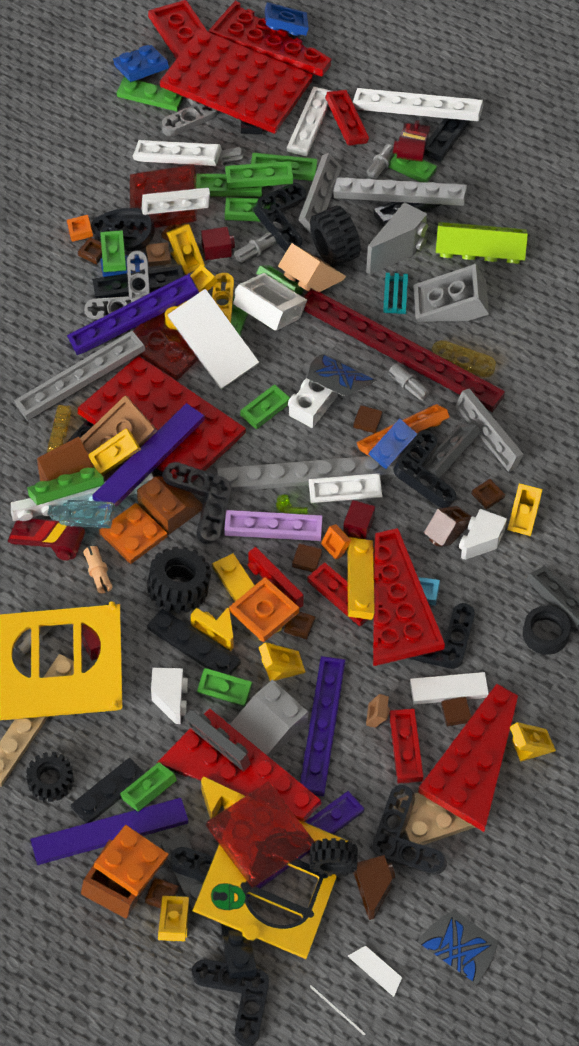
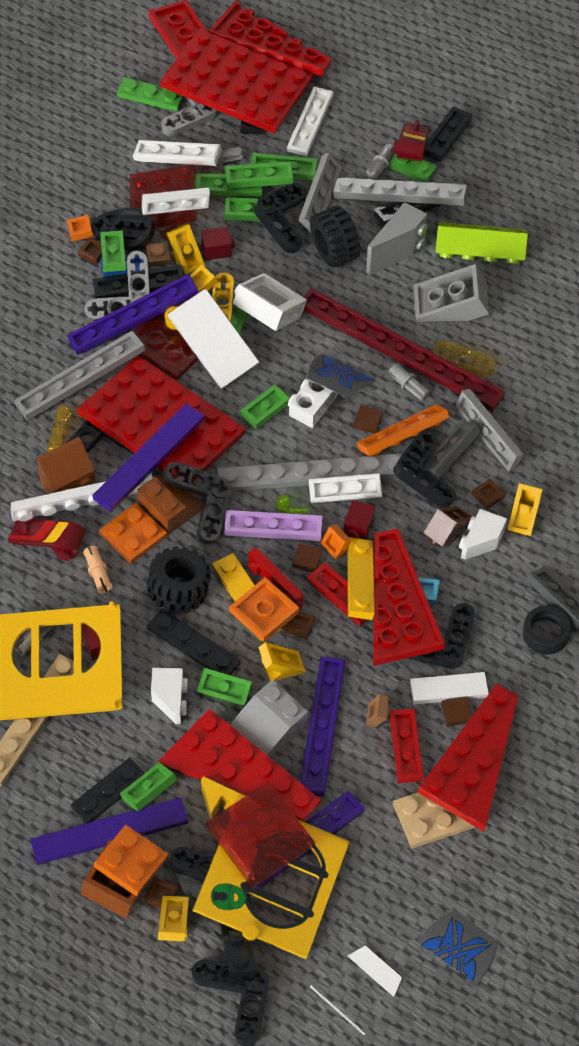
(49, 763): black tyre -> none
(65, 485): bright green plate -> none
(83, 513): clear light blue hinge -> none
(114, 452): yellow plate -> none
(119, 417): medium nougat plate -> none
(140, 63): blue plate -> none
(218, 630): yellow slope -> none
(218, 739): dark grey plate -> none
(255, 247): light grey axle -> none
(278, 276): bright green plate -> none
(286, 18): blue plate -> none
(309, 270): light nougat slope -> none
(333, 857): black tyre -> none
(347, 117): red plate -> none
(374, 883): reddish brown slope -> none
(392, 443): blue plate -> none
(396, 278): teal tile -> none
(398, 844): black beam -> none
(418, 104): white plate -> none
(531, 741): yellow slope -> none

